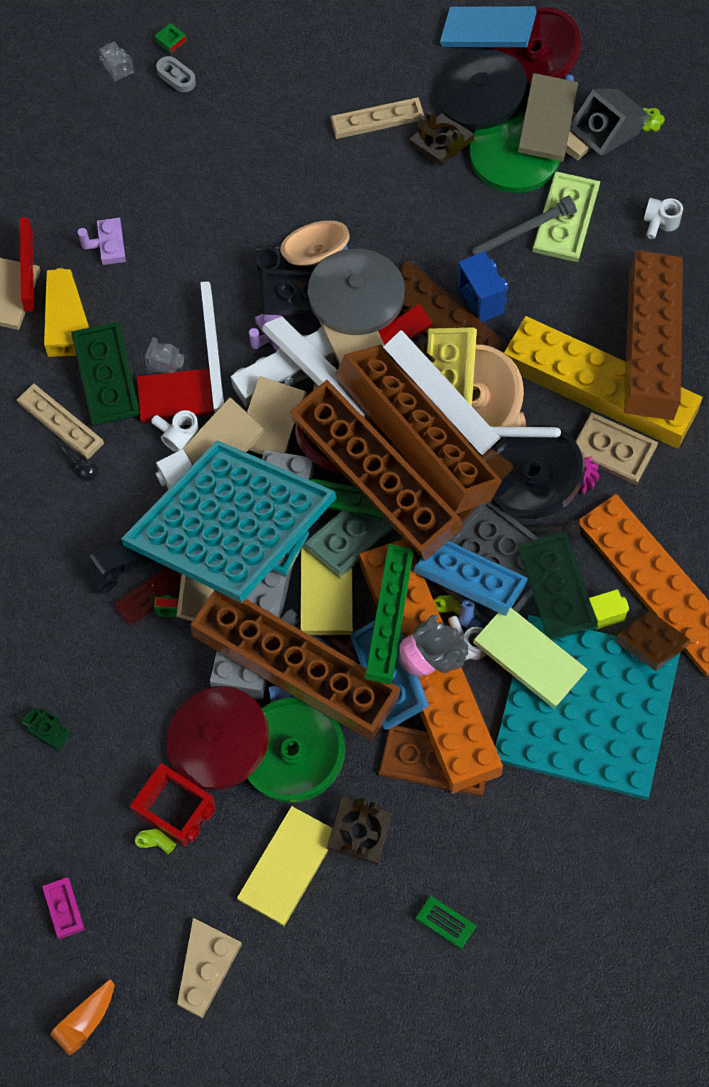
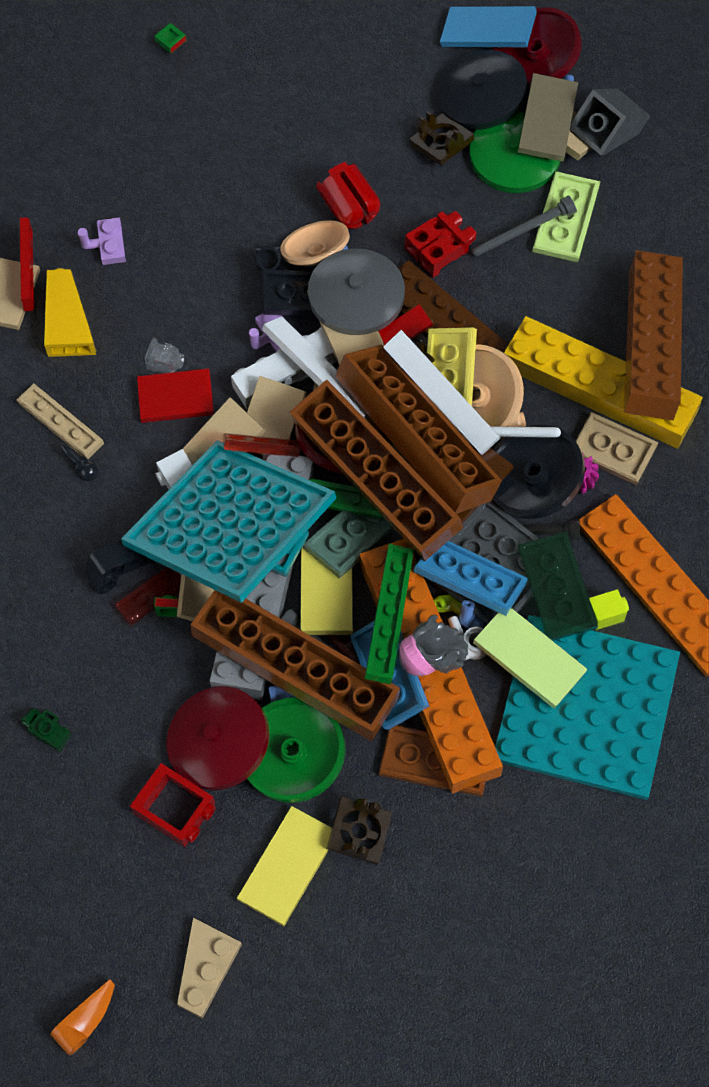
(63, 908): dark pink plate -> none
(105, 373): dark green tile -> none
(116, 61): clear brick -> none
(154, 838): lime arm -> none
(174, 435): white piece -> none
(178, 74): light grey plate -> none
(212, 346): white tile -> none
(261, 445): none -> clear red tile
(349, 196): none -> red cylinder
(376, 118): tan tile -> none
(439, 242): none -> red hips
(446, 922): green tile -> none
(482, 286): blue brick -> none
(652, 640): reddish brown plate -> none
(654, 121): lime plant -> none
(657, 215): white piece -> none

